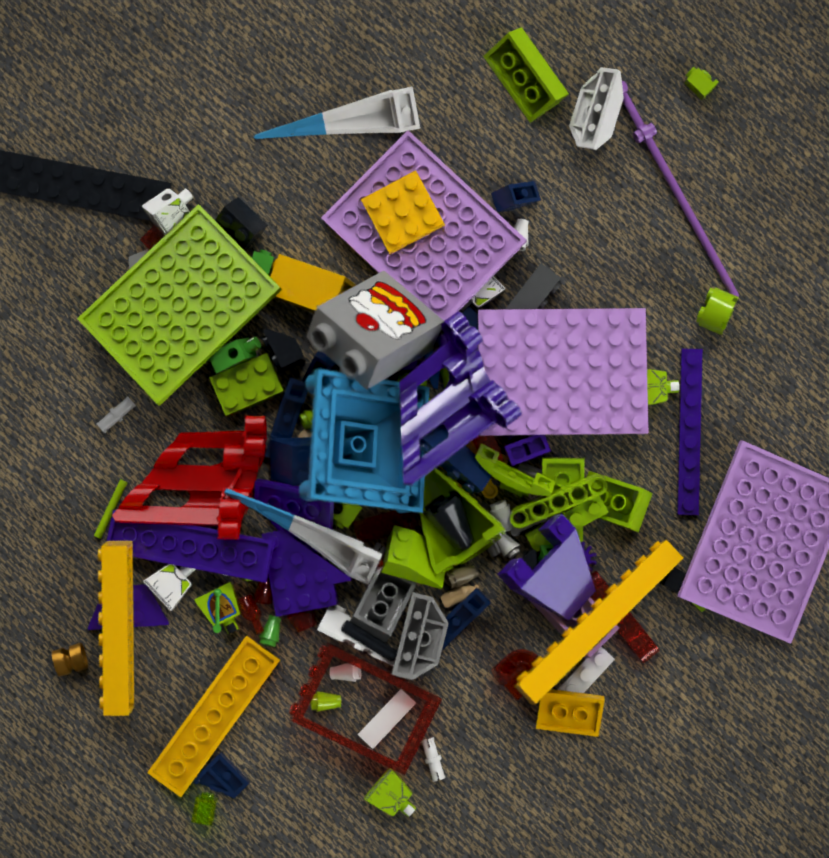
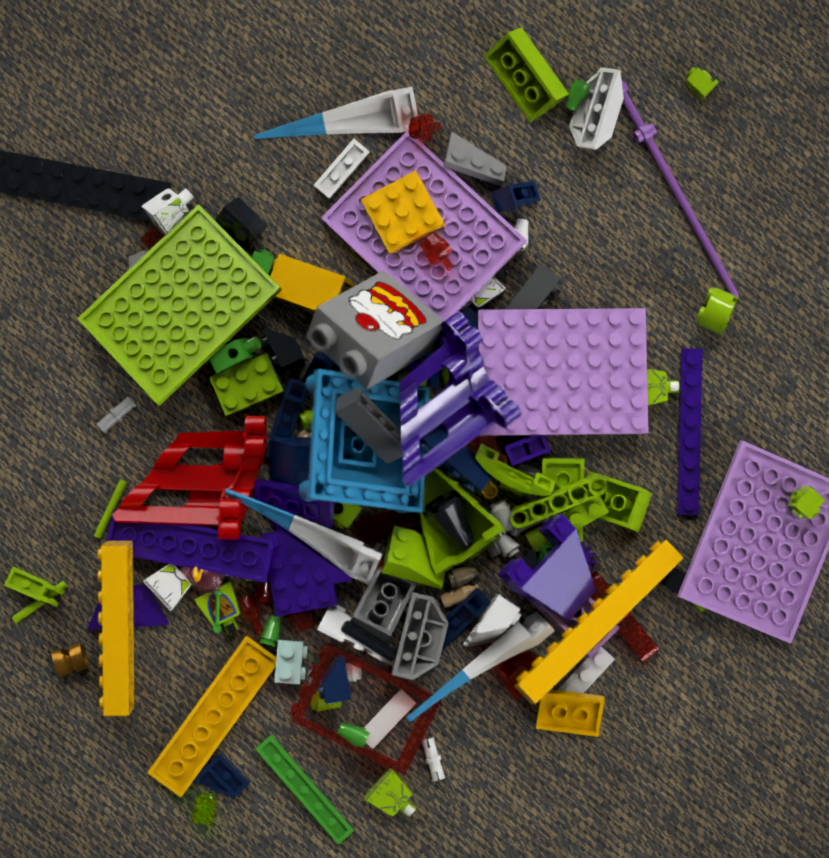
(31, 586): none -> lime hinge
(36, 604): none -> lime bar
(205, 580): none -> clear pink hair
(289, 662): none -> light aqua bracket
(304, 789): none -> bright green plate
(335, 683): none -> dark blue slope
(341, 169): none -> white plate
(353, 734): none -> bright green cone
(370, 424): none -> dark grey brick
(422, 127): none -> clear red piece
(437, 250): none -> clear red piece
(472, 161): none -> light grey wing
(493, 622): none -> white wedge
(514, 641): none -> white plate
(577, 93): none -> bright green cone
(805, 503): none -> lime brick

